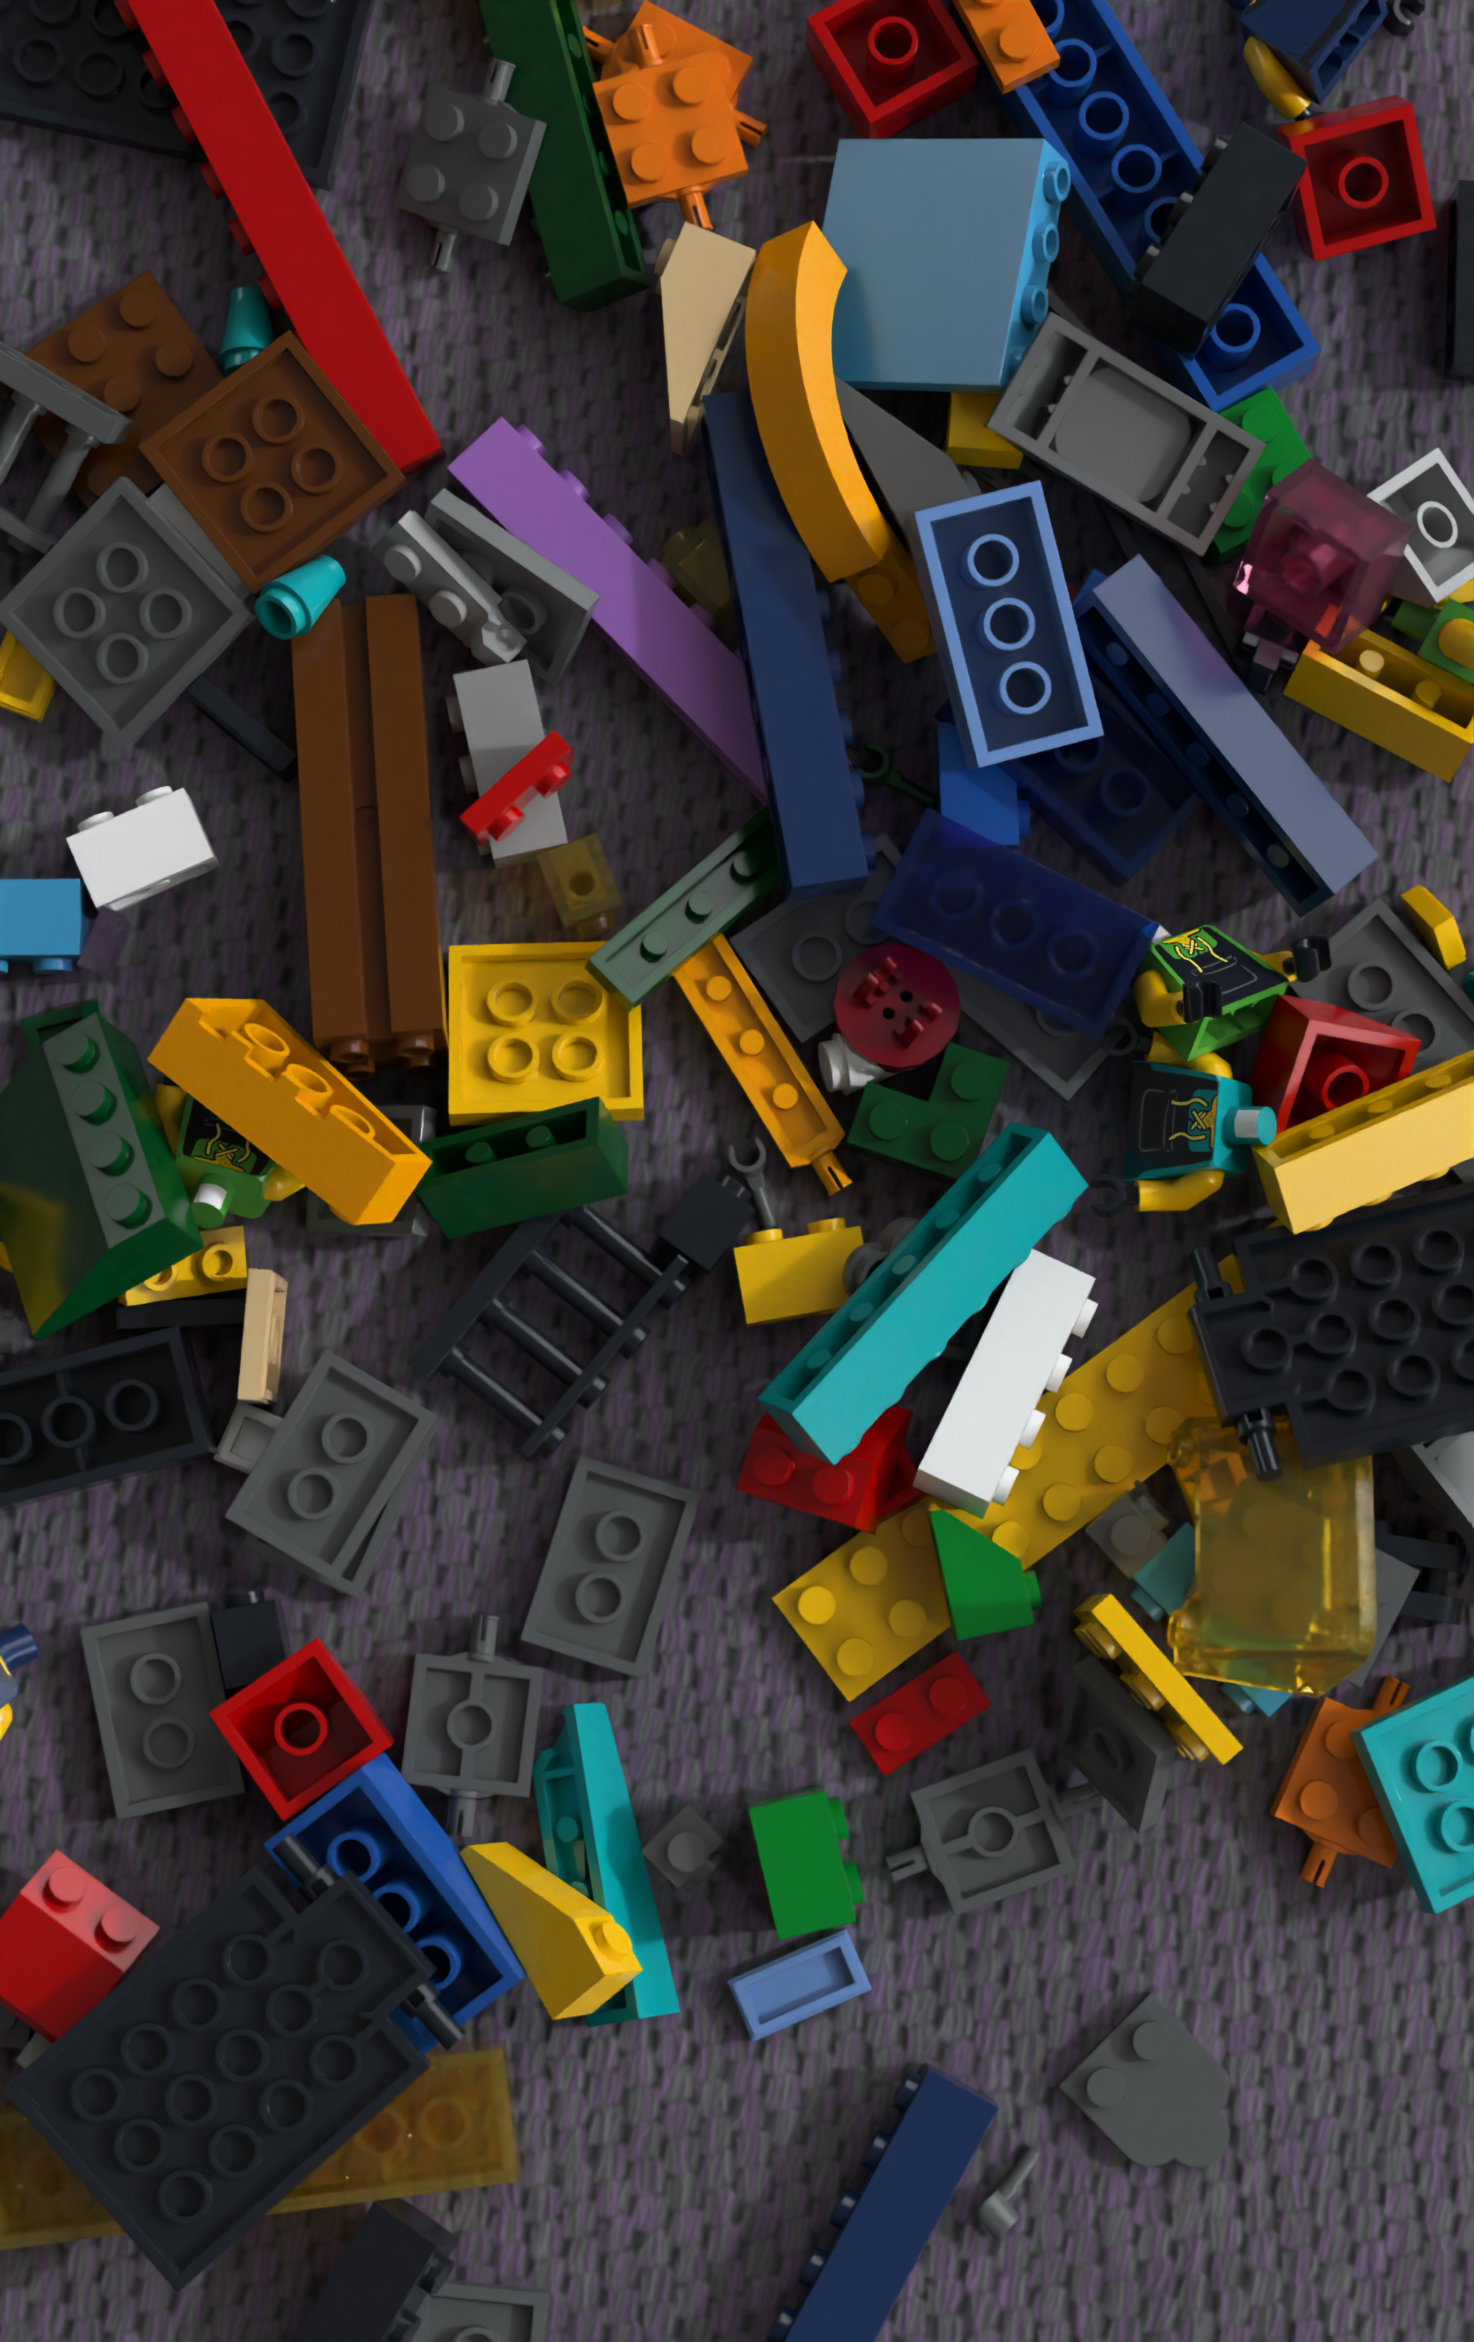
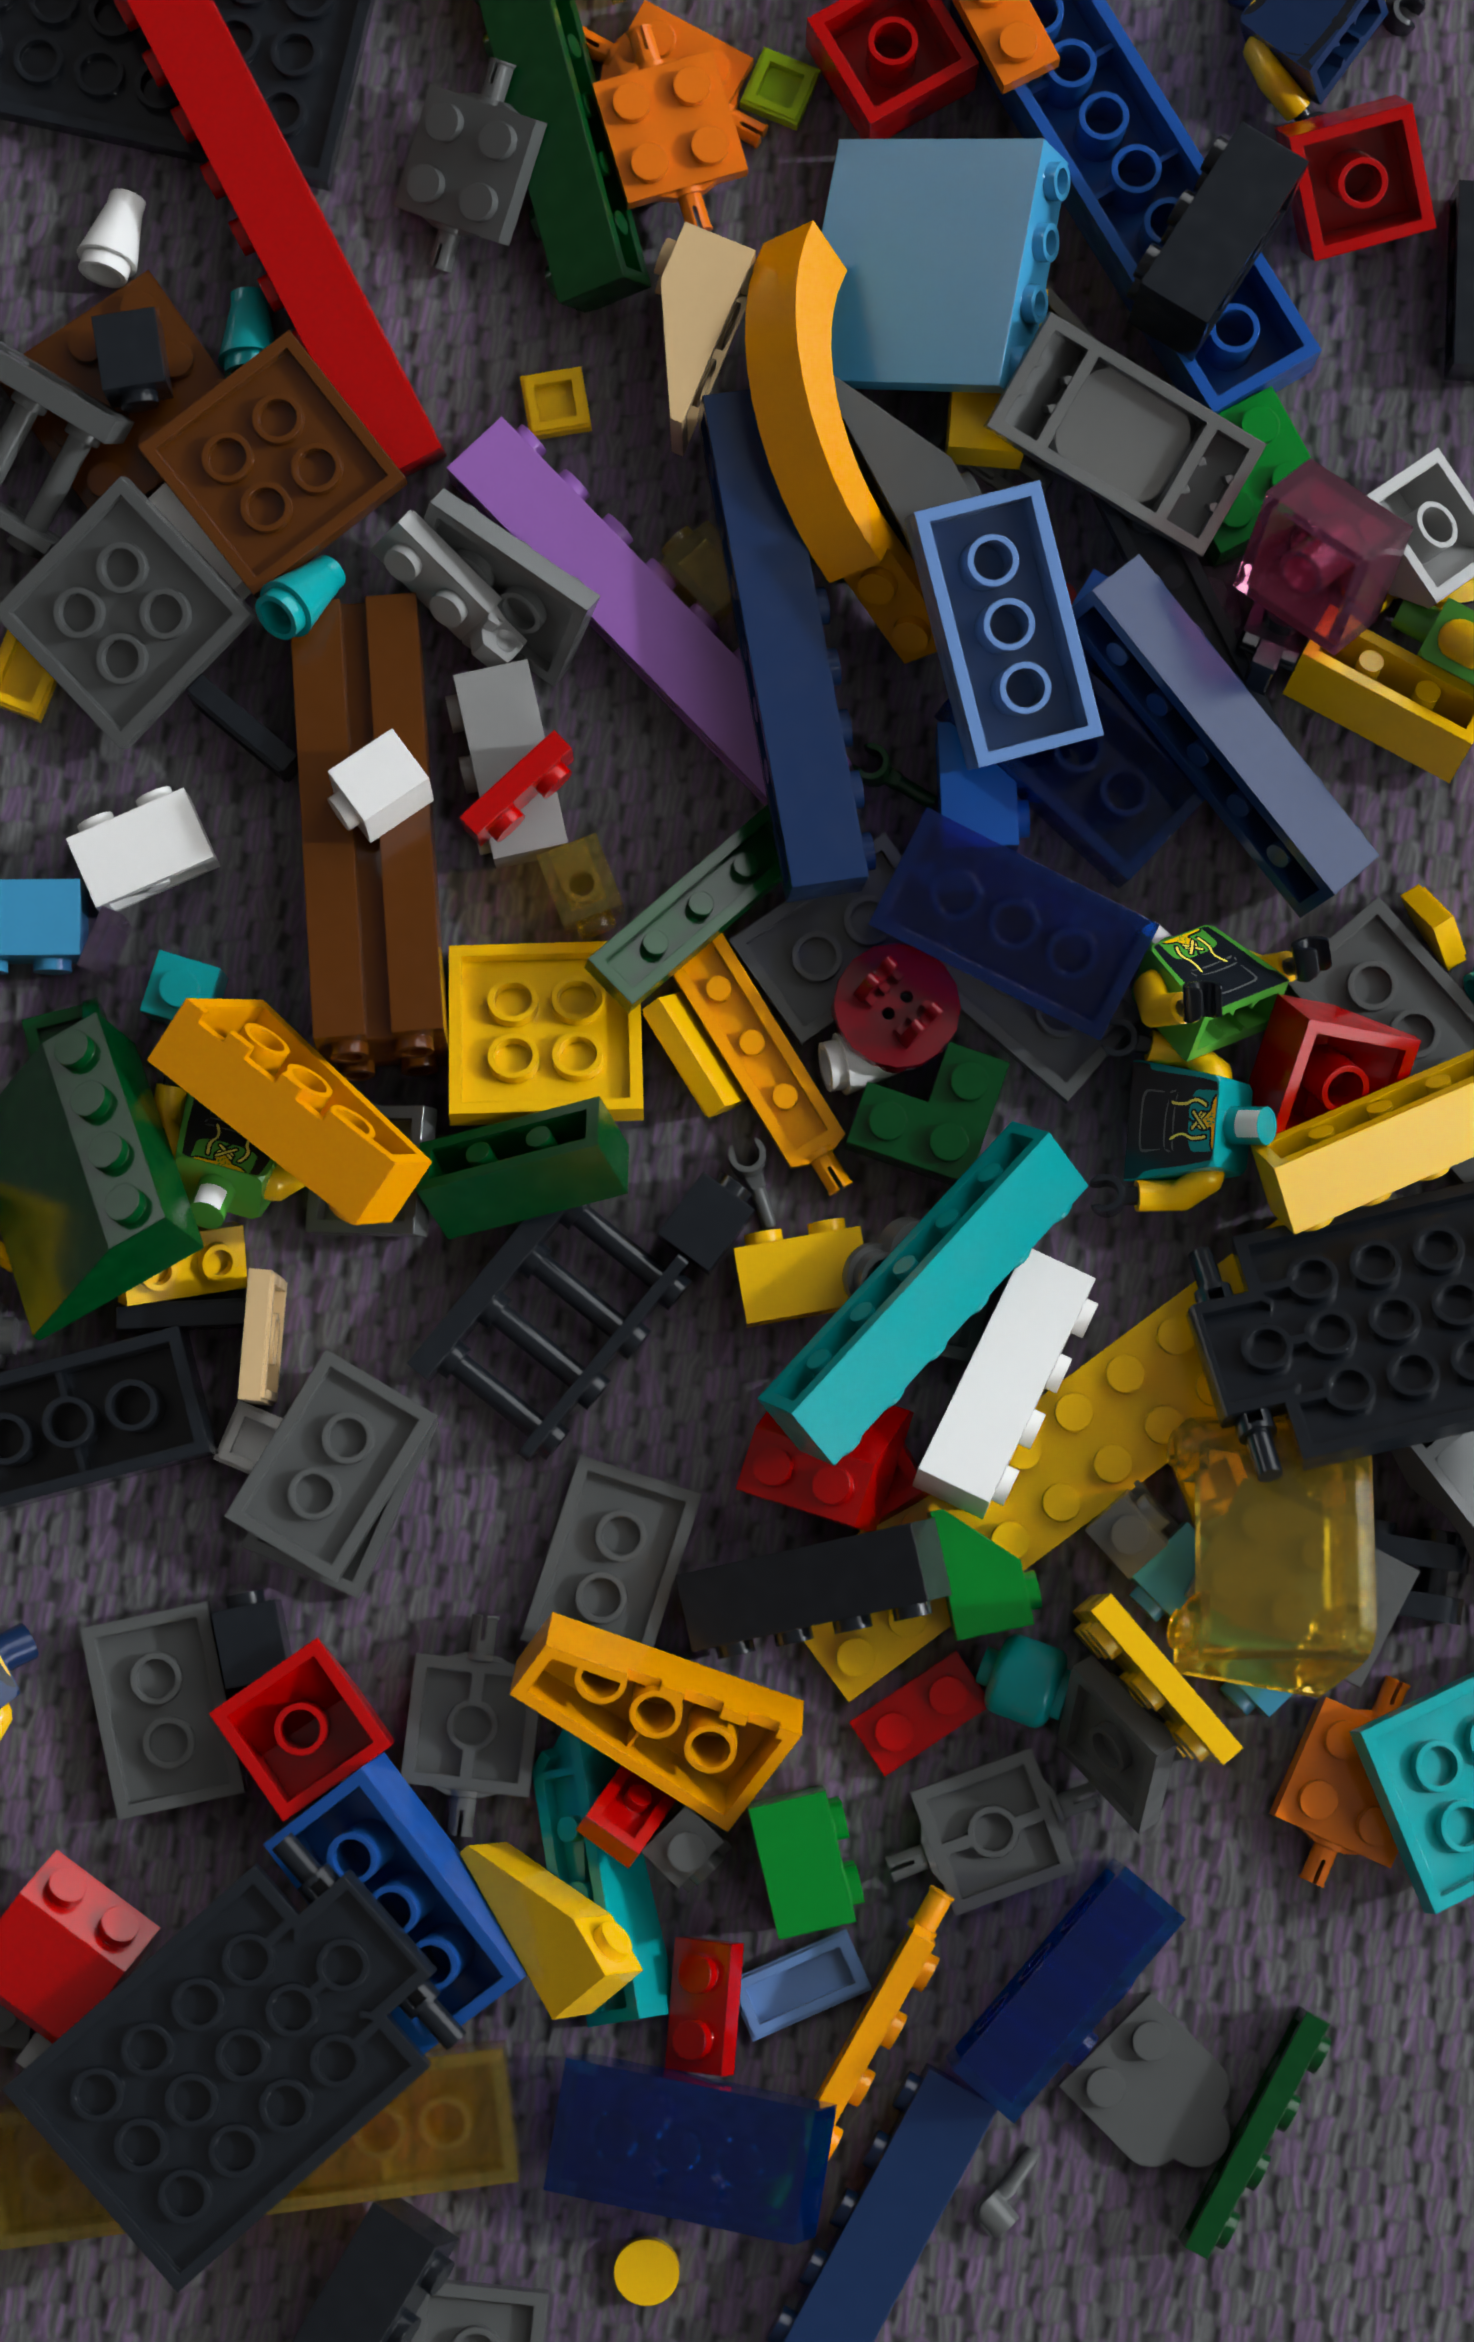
(113, 242): none -> white cone
(132, 359): none -> black brick
(175, 980): none -> teal brick
(378, 787): none -> white brick
(556, 403): none -> yellow tile
(625, 1816): none -> red plate
(646, 2271): none -> yellow tile
(660, 1715): none -> light orange wedge
(690, 2148): none -> clear blue brick
(693, 1054): none -> yellow tile
(704, 2006): none -> red plate
(780, 88): none -> lime tile
(815, 1586): none -> black brick
(881, 2017): none -> light orange plate
(1025, 1680): none -> teal head
(1064, 1991): none -> clear blue brick
(1269, 2109): none -> dark green plate

